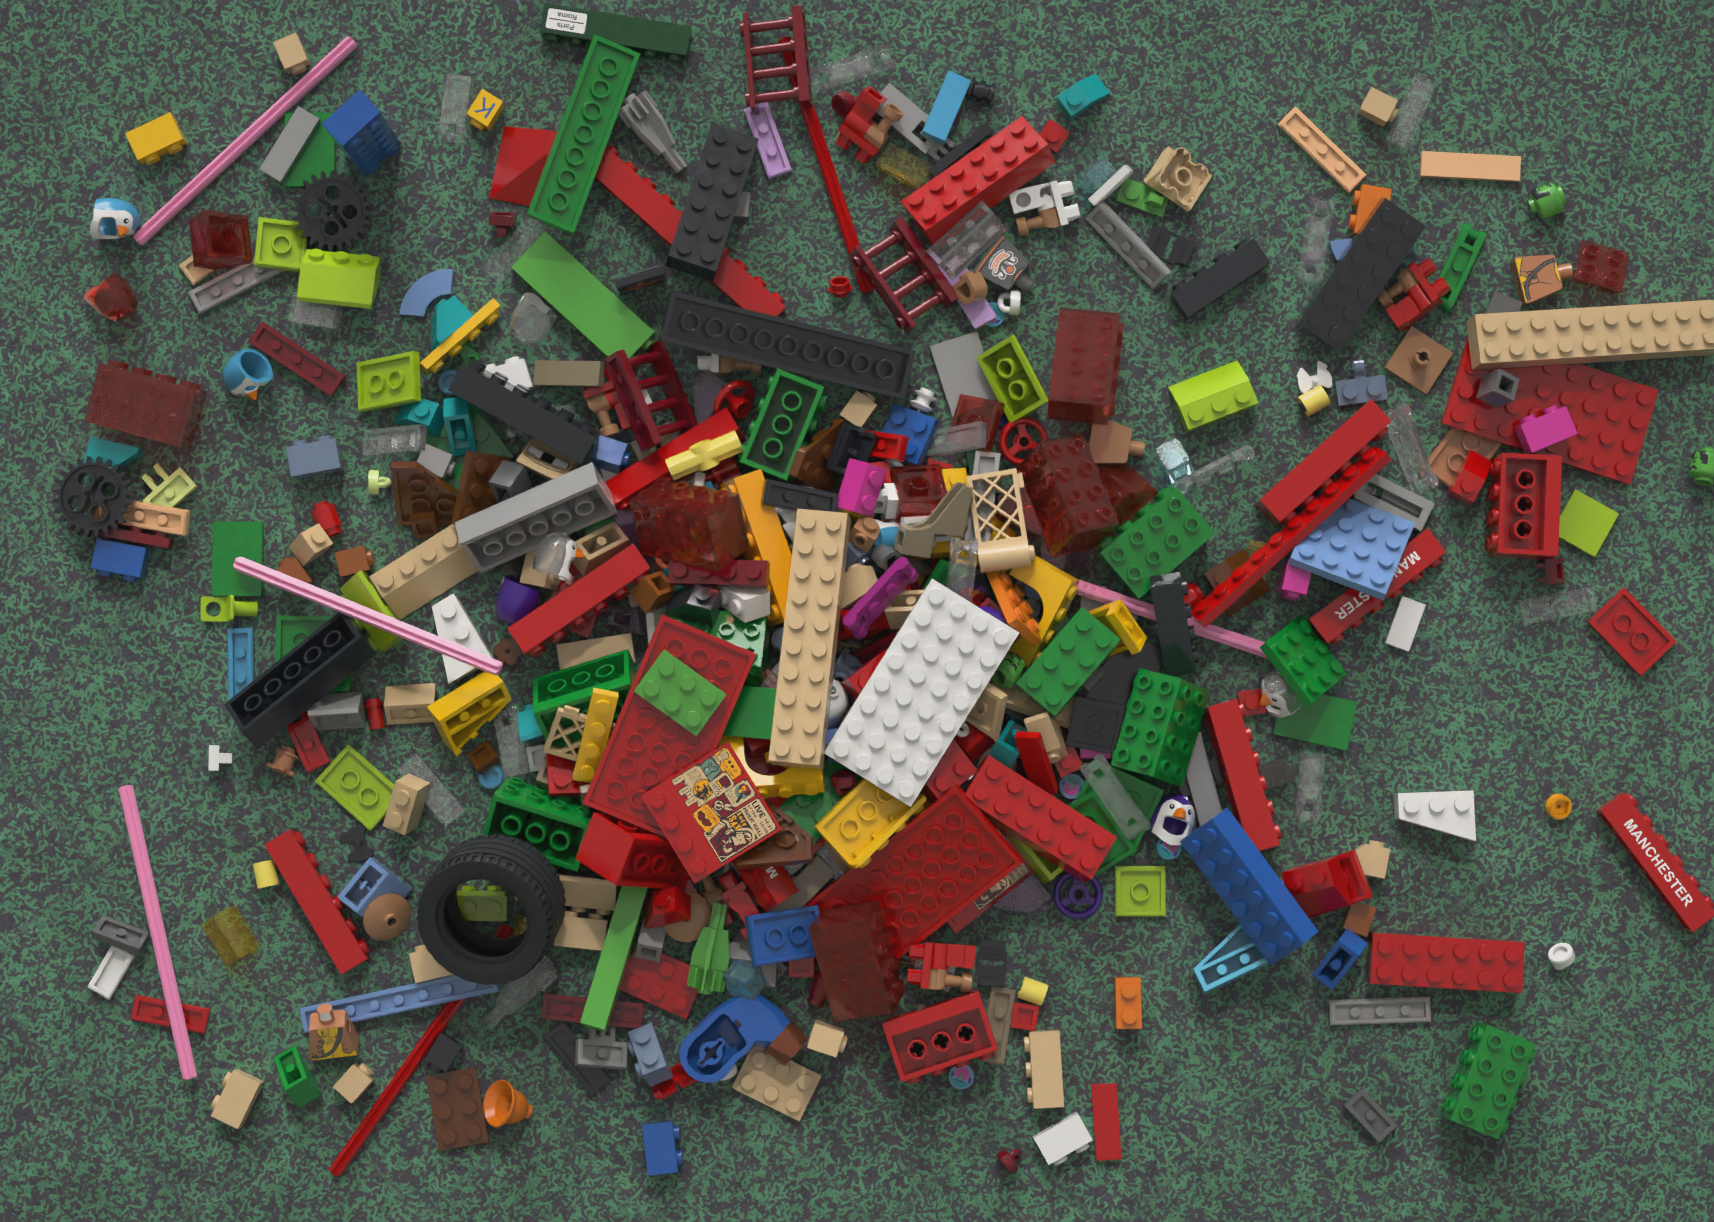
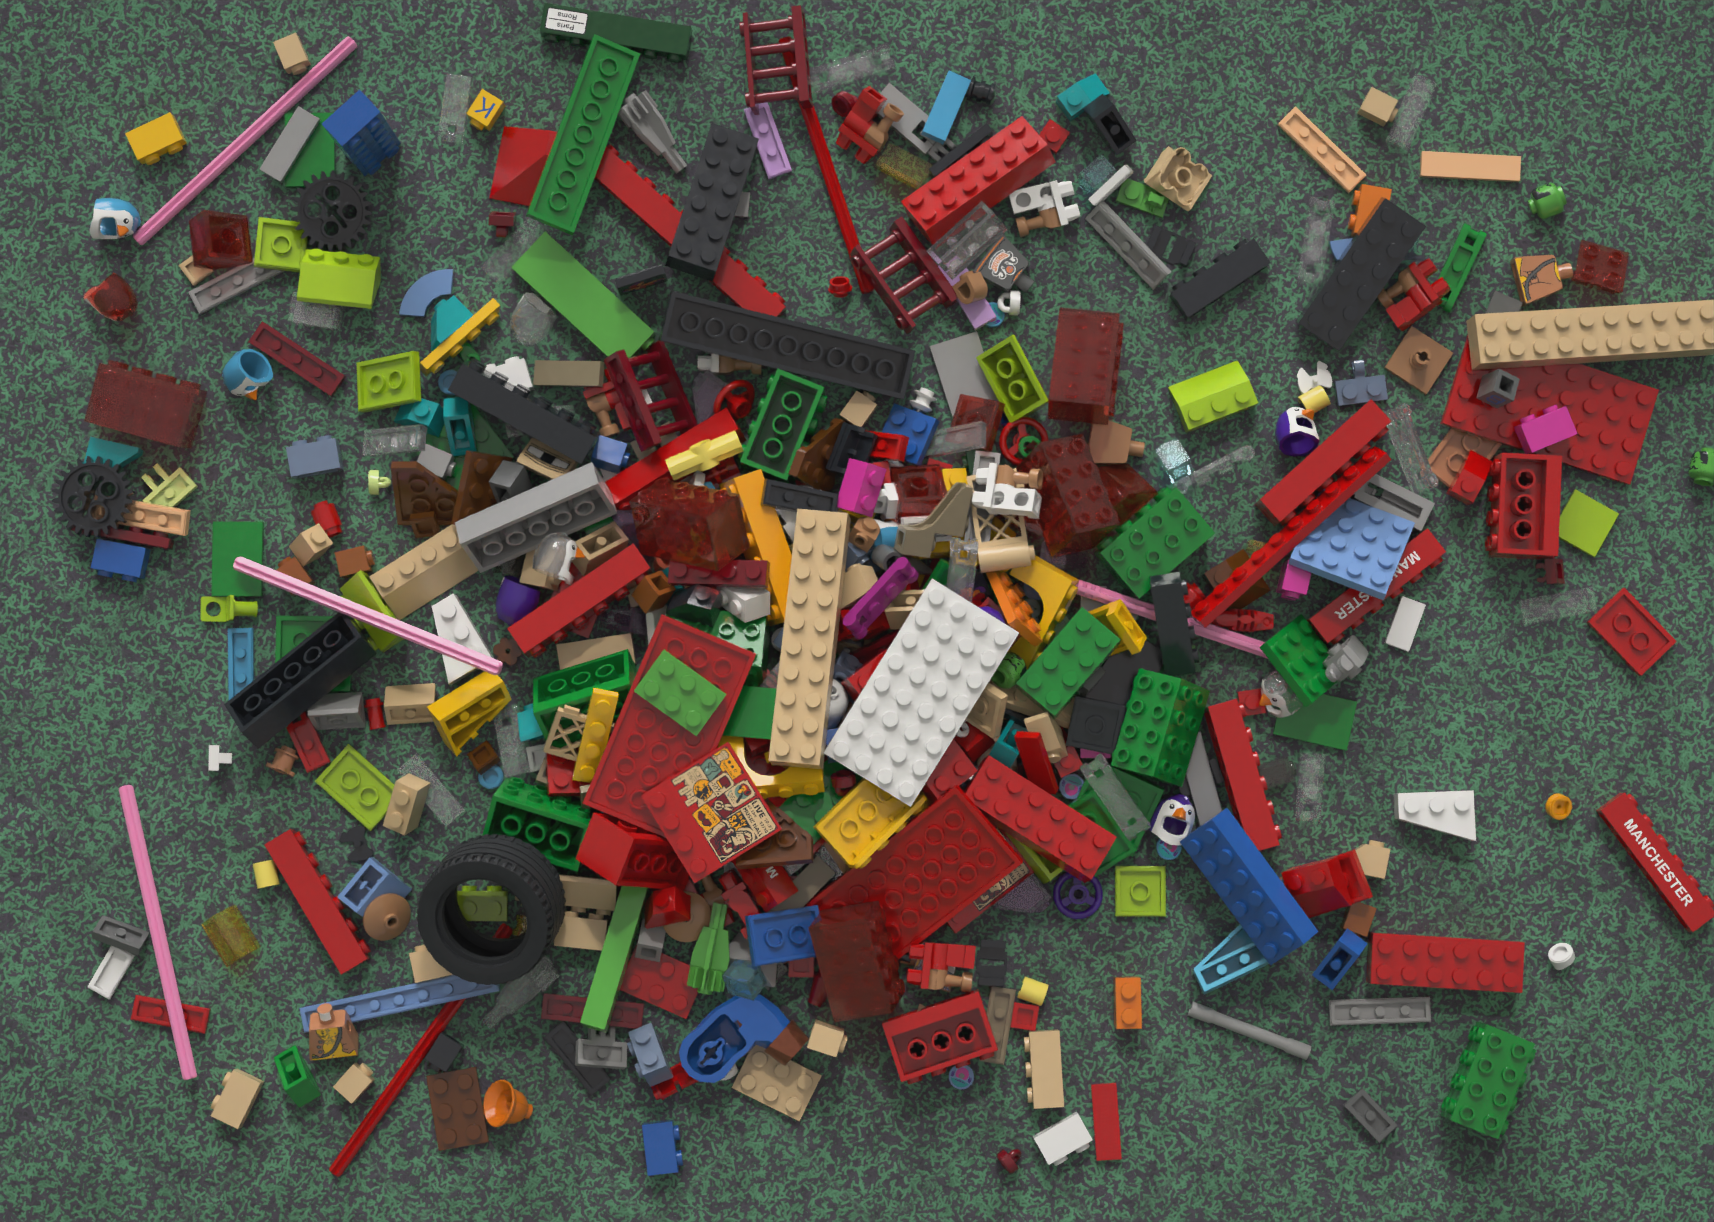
(1001, 491): none -> white hips
(1029, 439): none -> green bush
(1109, 124): none -> black brick
(1245, 620): none -> red hinge
(1287, 1044): none -> light grey piece
(1296, 432): none -> dark purple piece
(1345, 659): none -> light grey hinge

